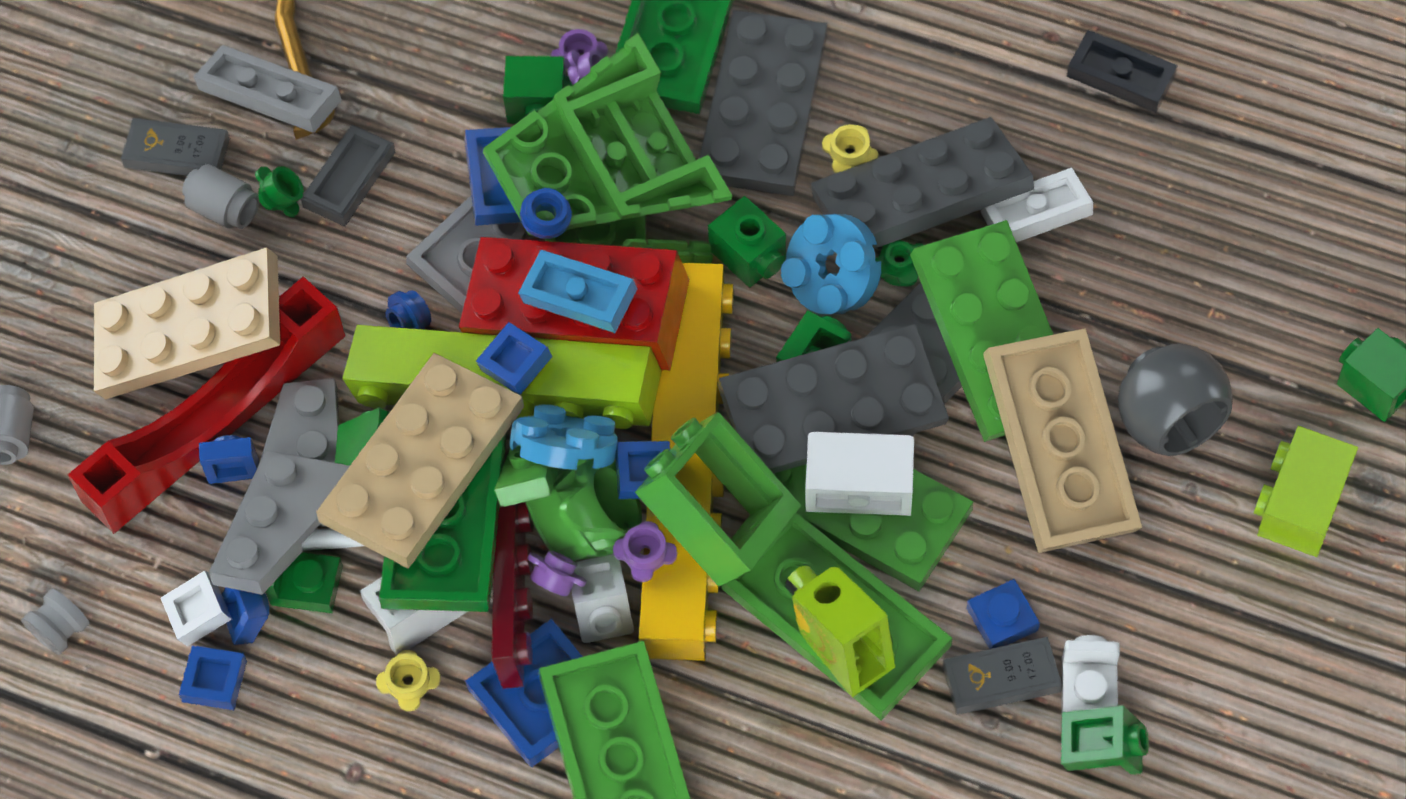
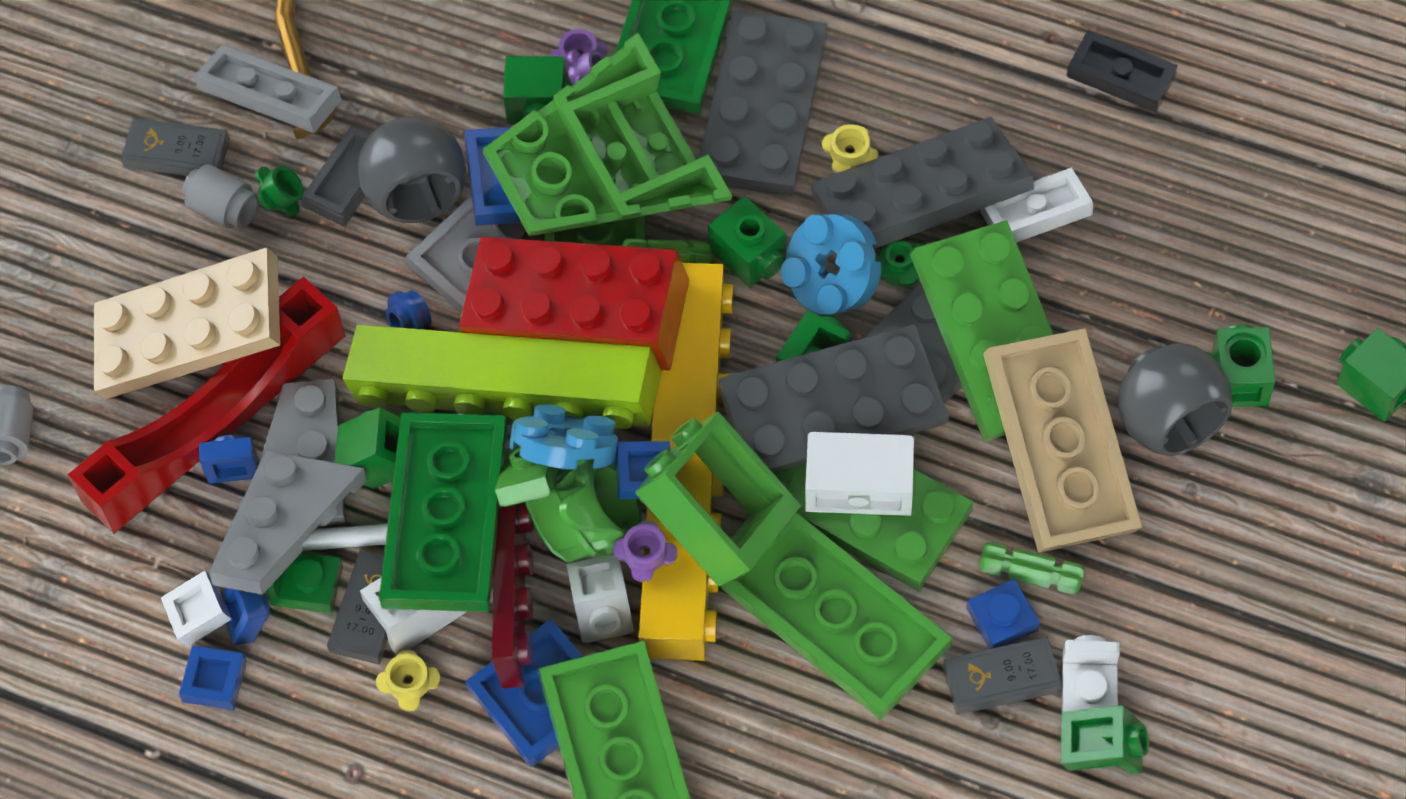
(55, 621): light grey wheel -> none
(356, 629): none -> dark grey tile
(411, 169): none -> dark grey wheel
(420, 460): tan plate -> none
(514, 358): blue plate -> none
(547, 200): blue plate -> none
(555, 573): medium lavender plate -> none
(578, 291): dark azure plate -> none
(842, 626): lime torso -> none
(1032, 568): none -> bright green axle
(1249, 384): none -> green brick
(1306, 490): lime brick -> none

